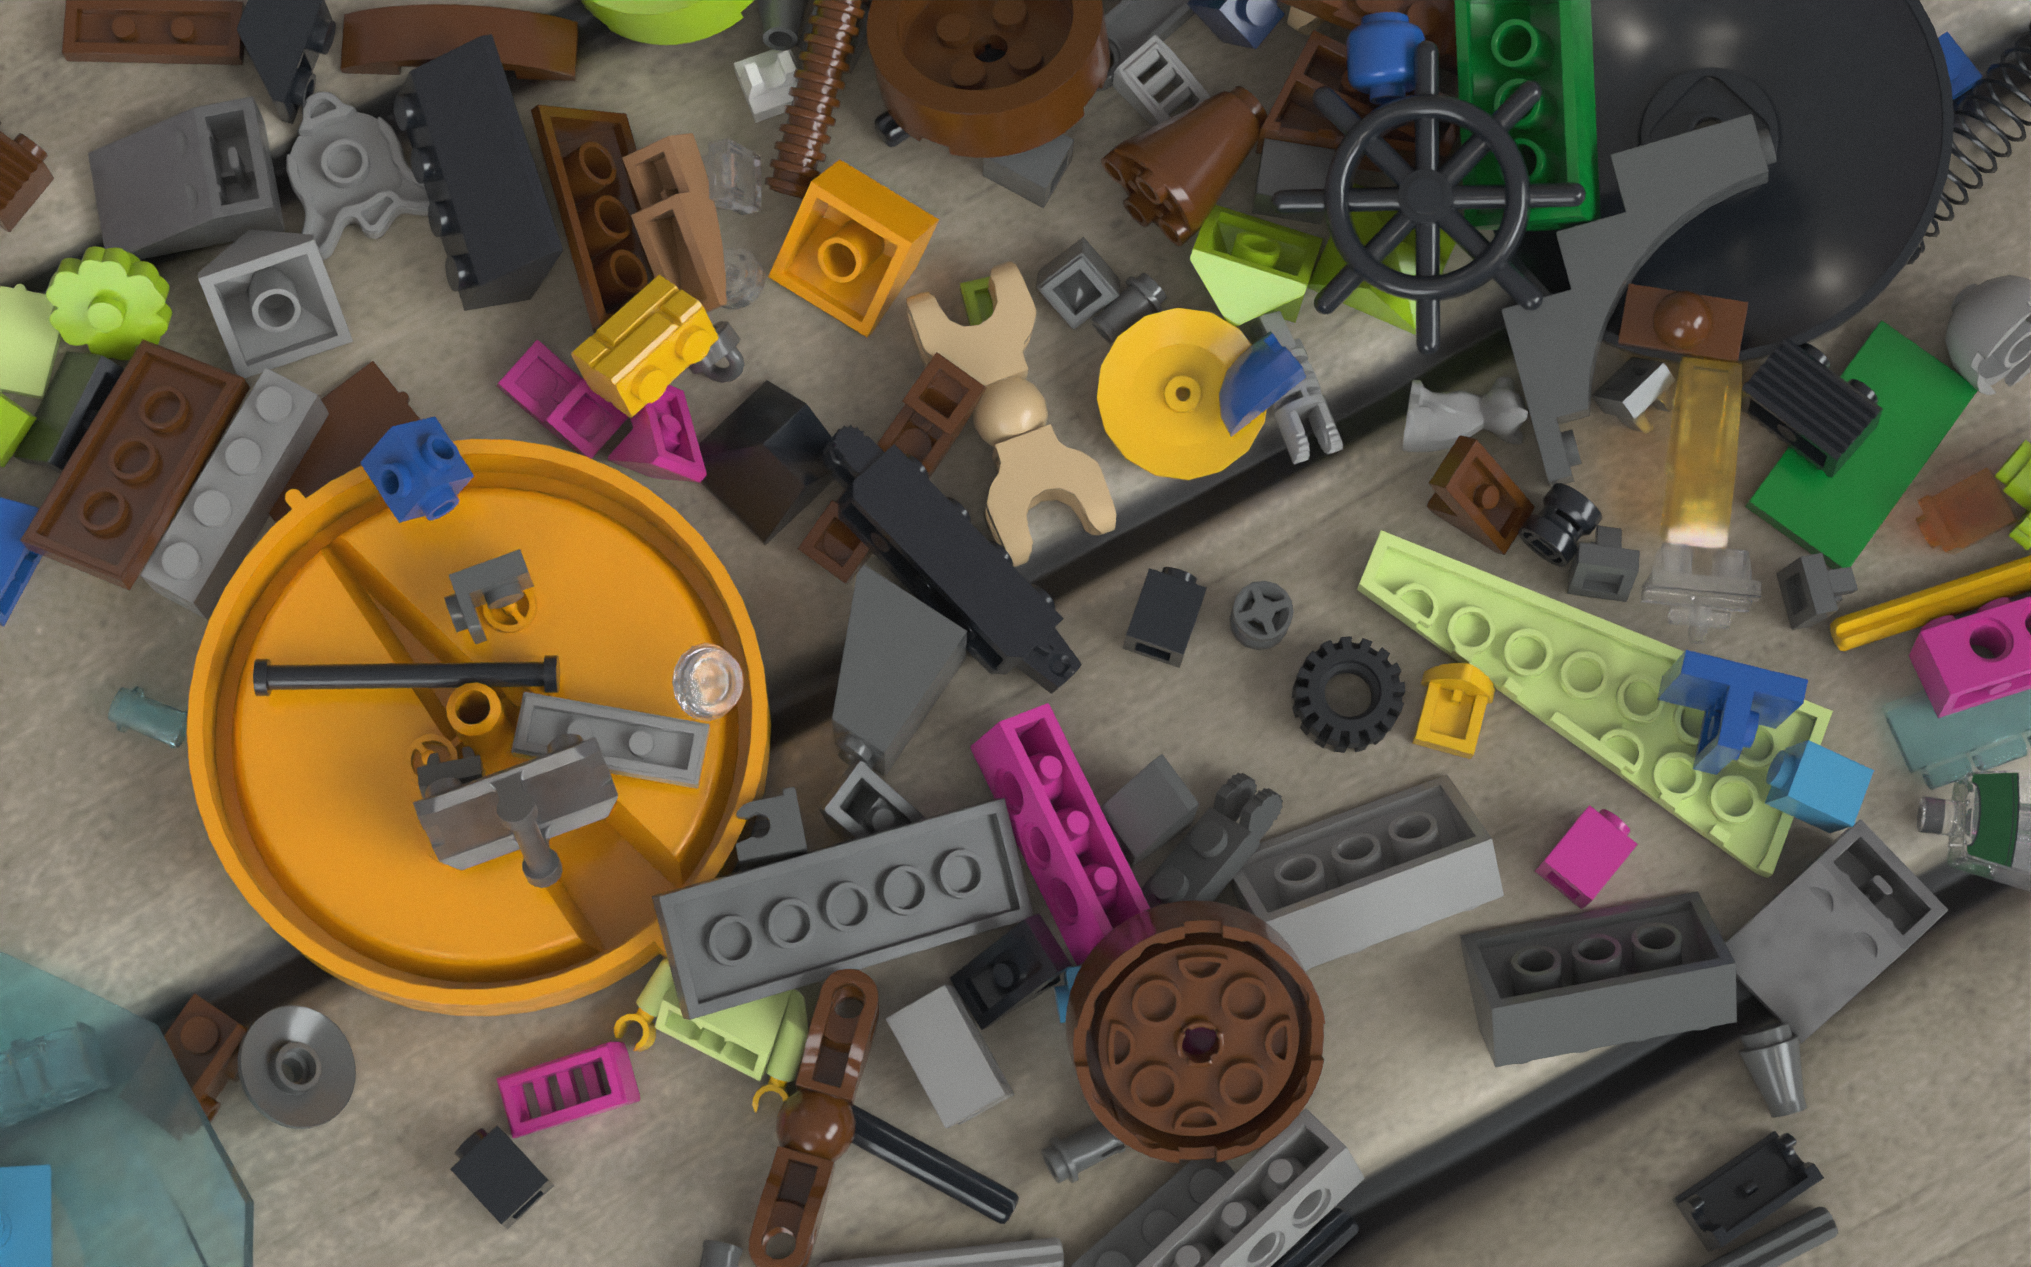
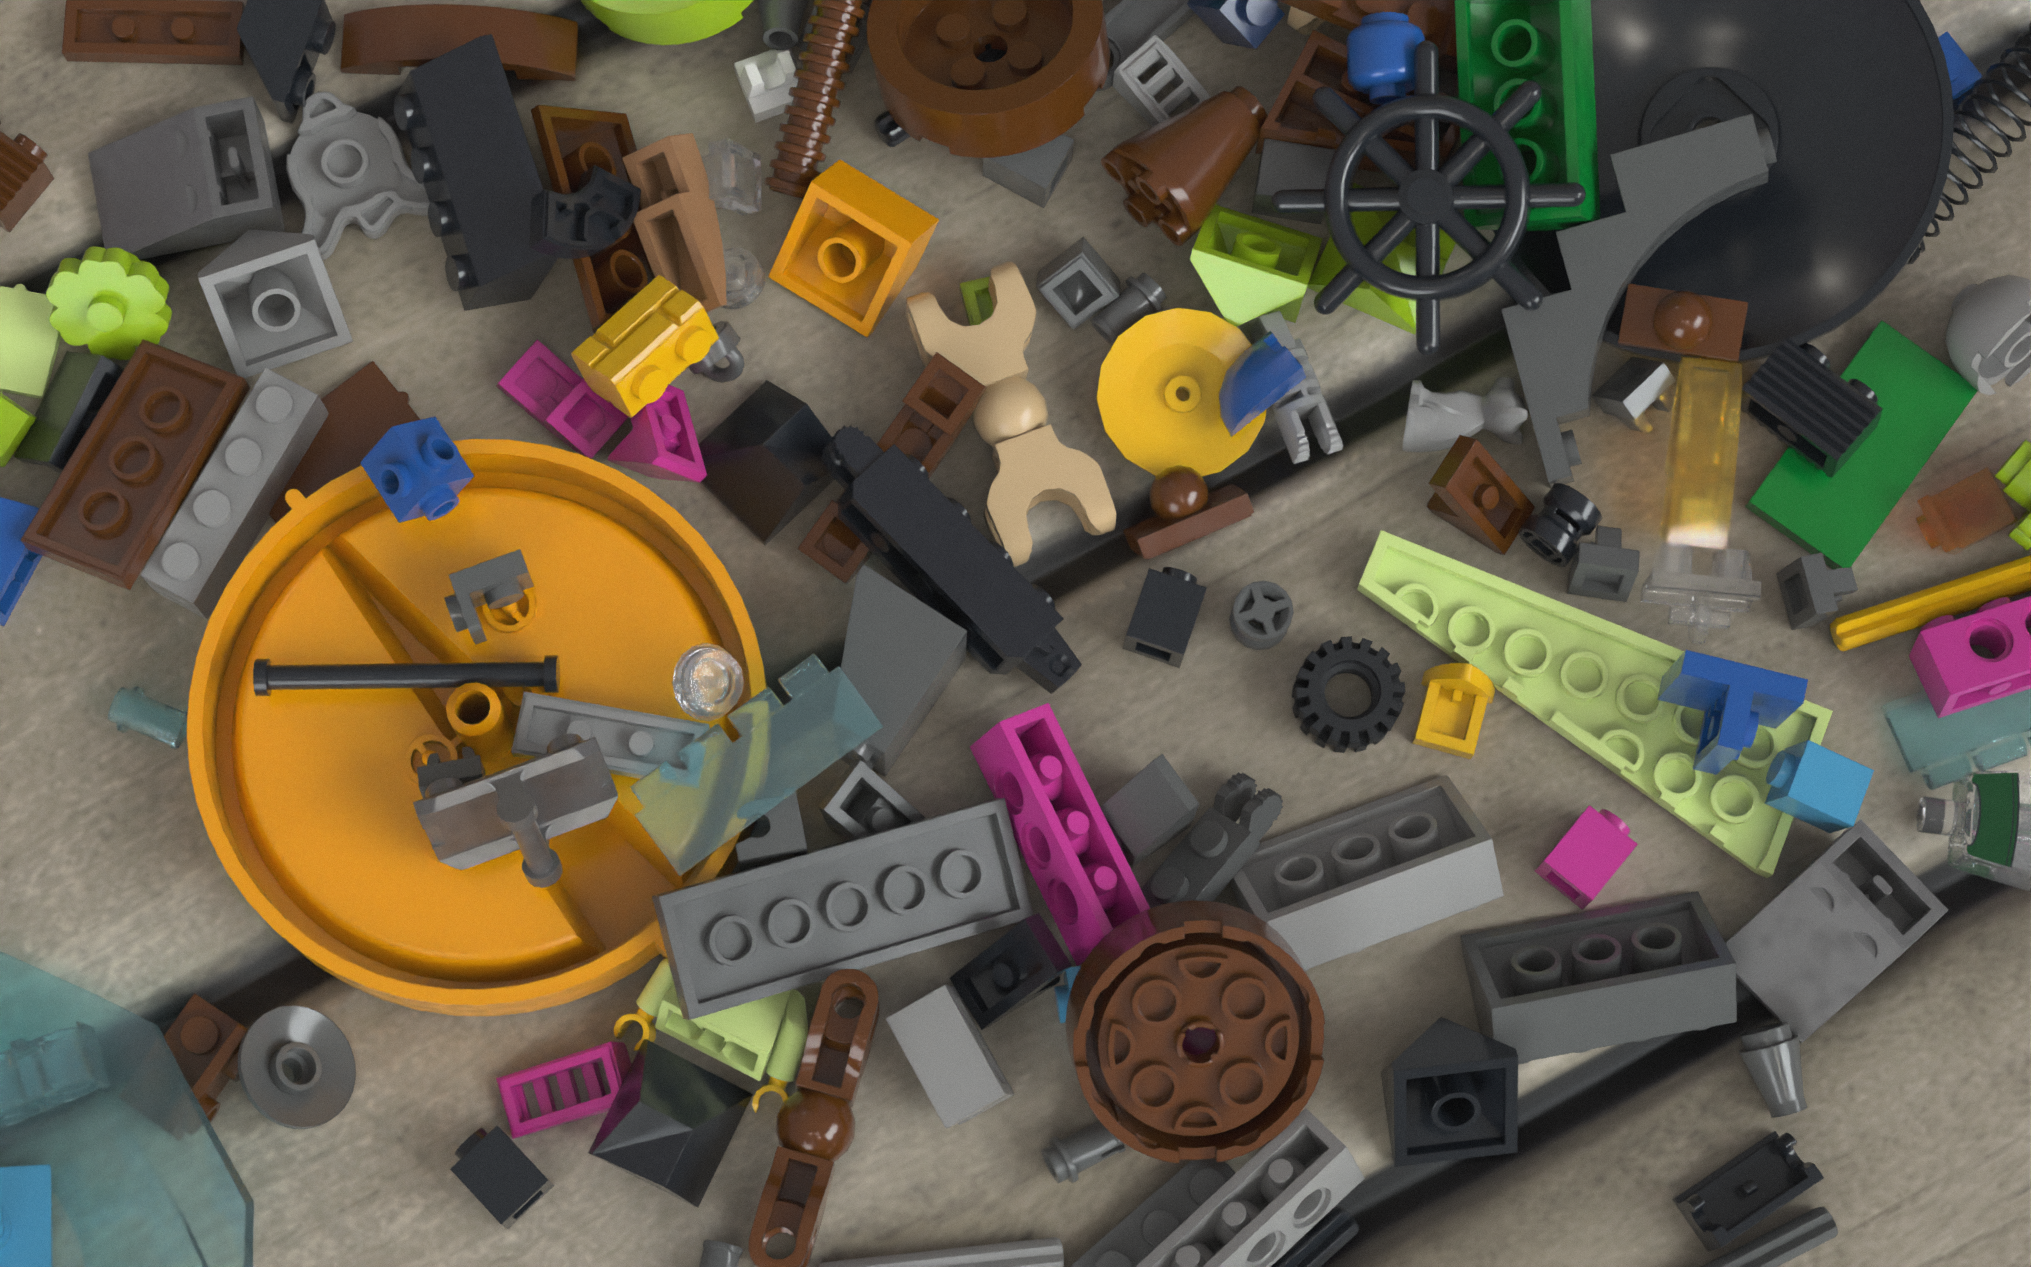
(585, 220): none -> black tile
(670, 1123): none -> black slope
(745, 779): none -> clear light blue windscreen
(933, 1167): black axle -> none
(1185, 512): none -> reddish brown tile
(1451, 1097): none -> black slope

